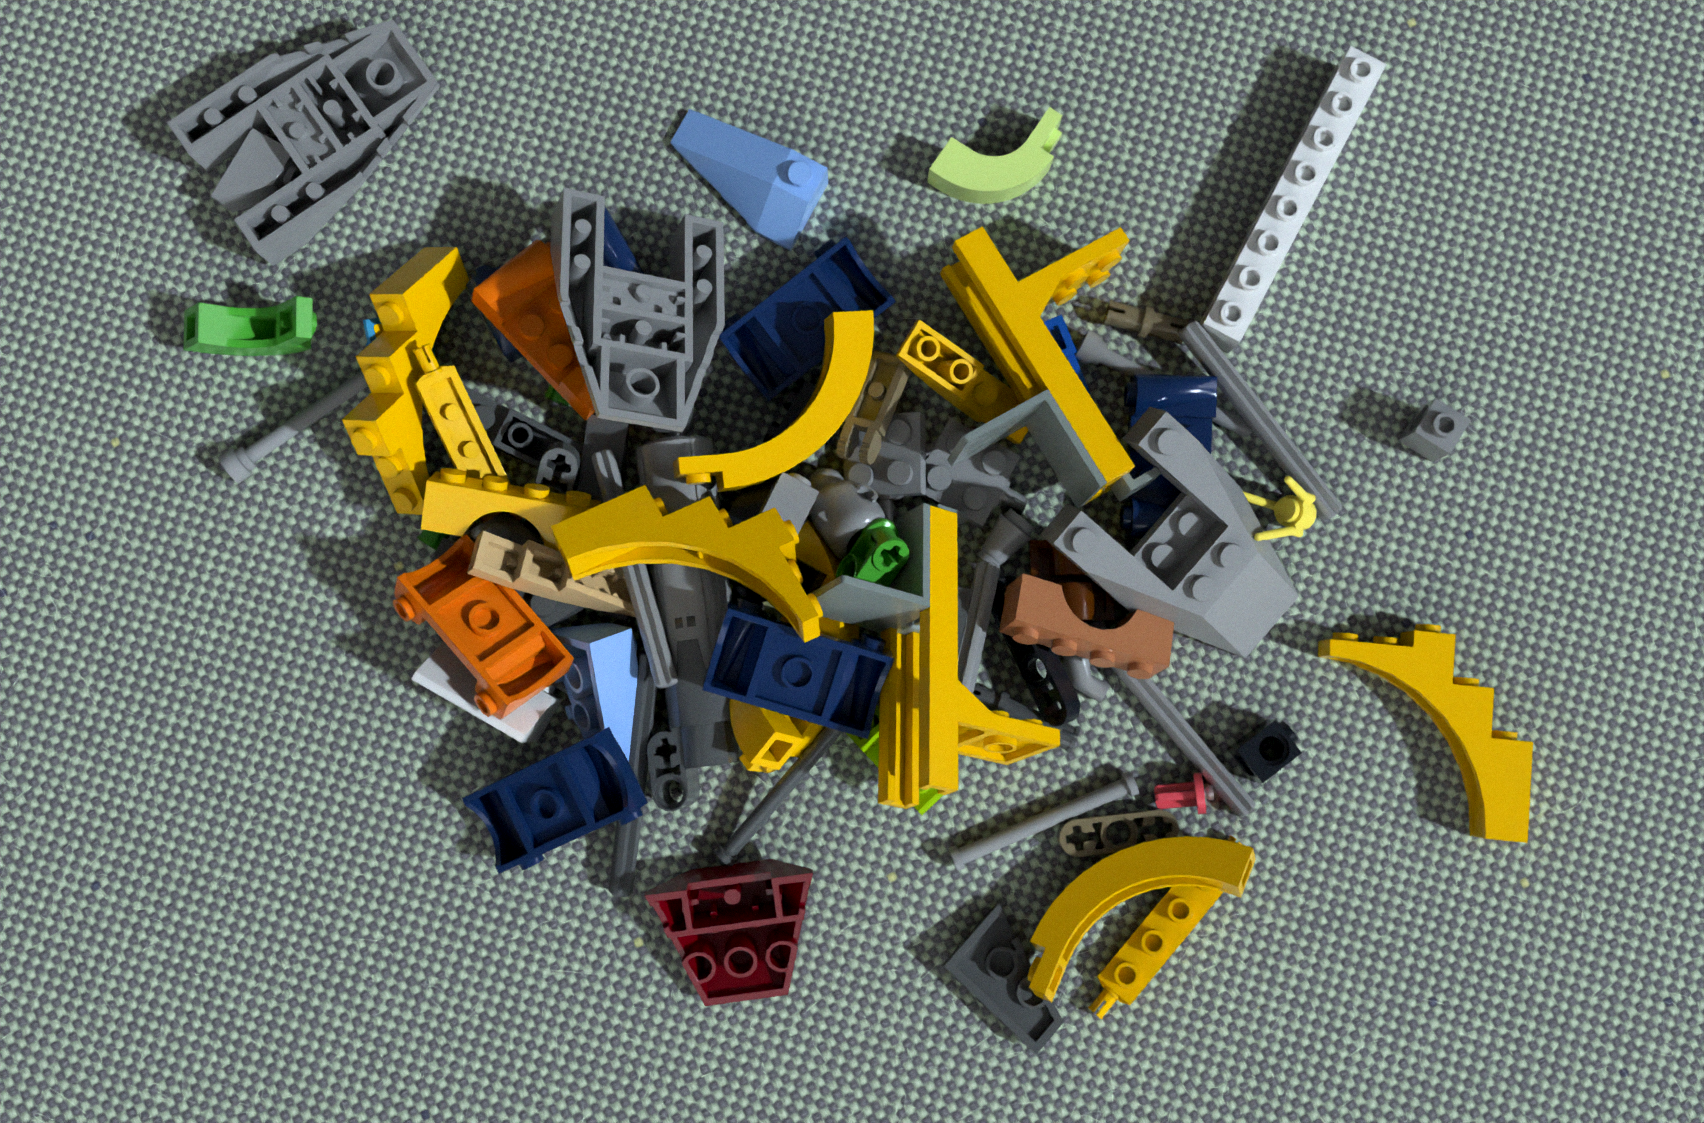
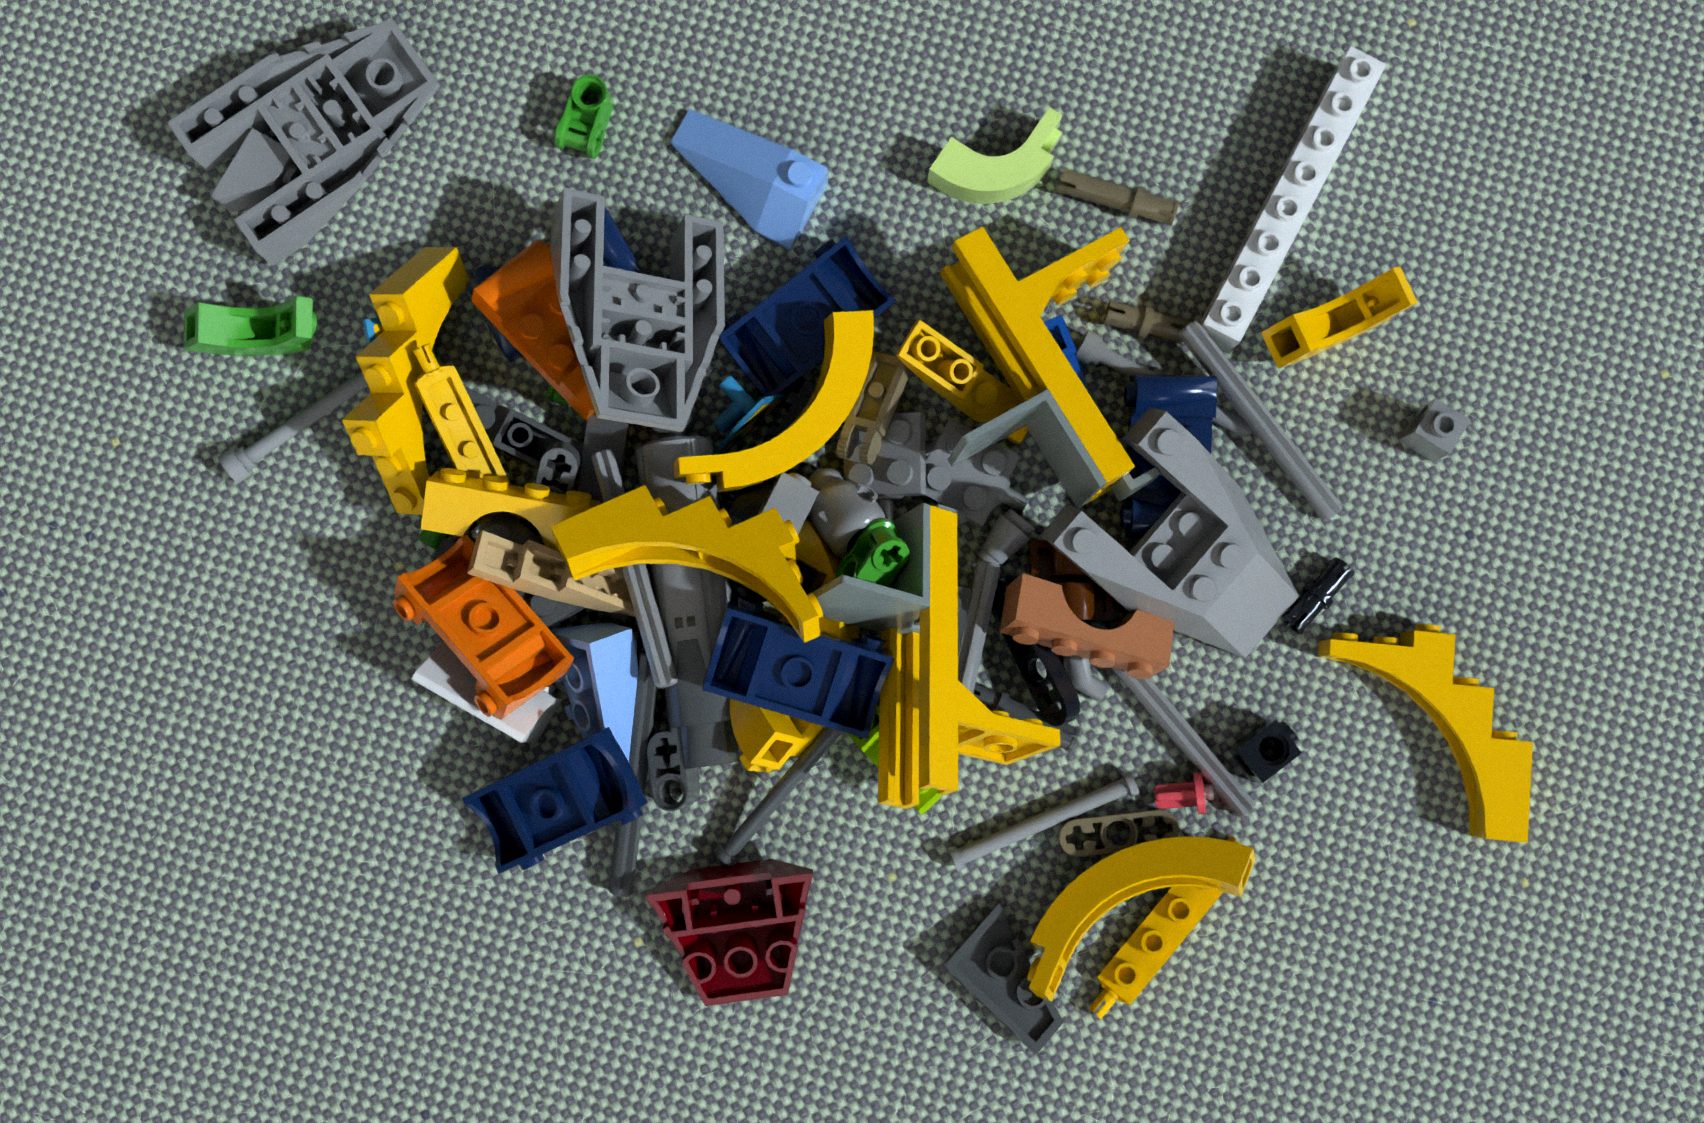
(582, 124): none -> bright green piece
(741, 405): none -> dark azure shield
(1118, 196): none -> dark tan pin
(1291, 511): light yellow plant -> none
(1317, 595): none -> black pin
(1340, 319): none -> yellow arch

